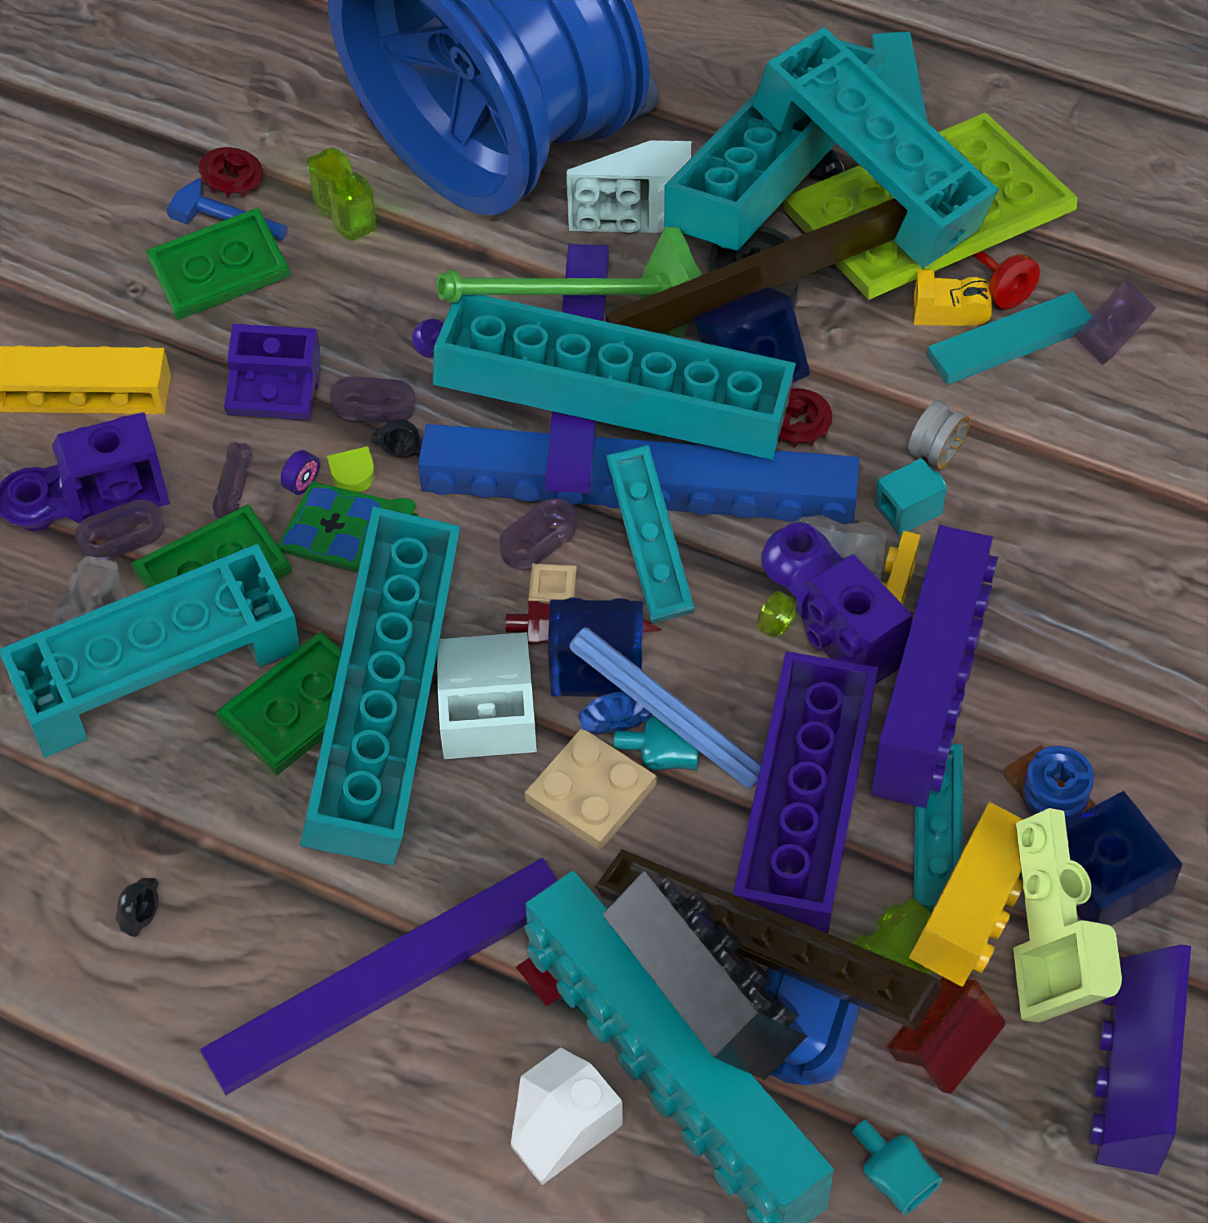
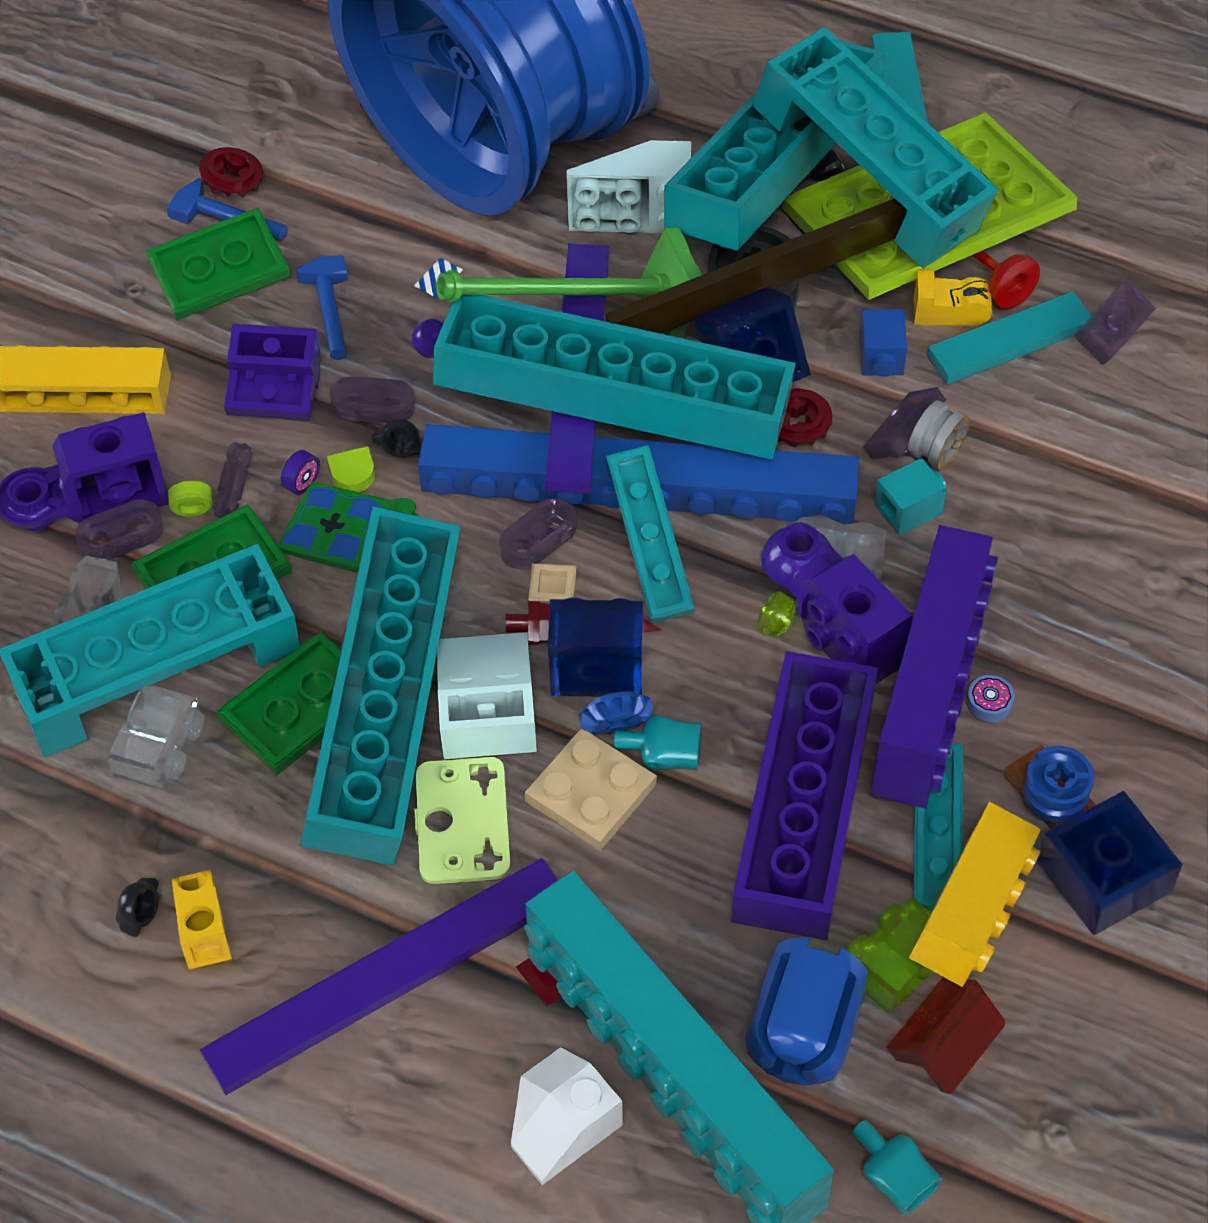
(155, 737): none -> clear brick
(190, 498): none -> lime tile
(200, 920): none -> yellow leg
(324, 273): none -> blue piece
(342, 193): clear neon green brick -> none
(429, 279): none -> sticker
(474, 820): none -> yellowish green axle
(666, 707): medium blue axle -> none
(706, 975): black brick -> none
(797, 948): dark brown tile -> none
(883, 342): none -> blue brick
(895, 432): none -> clear purple plate
(901, 565): yellow plate -> none
(990, 698): none -> tile
(1066, 959): yellowish green plate -> none
(1142, 1061): dark purple slope -> none

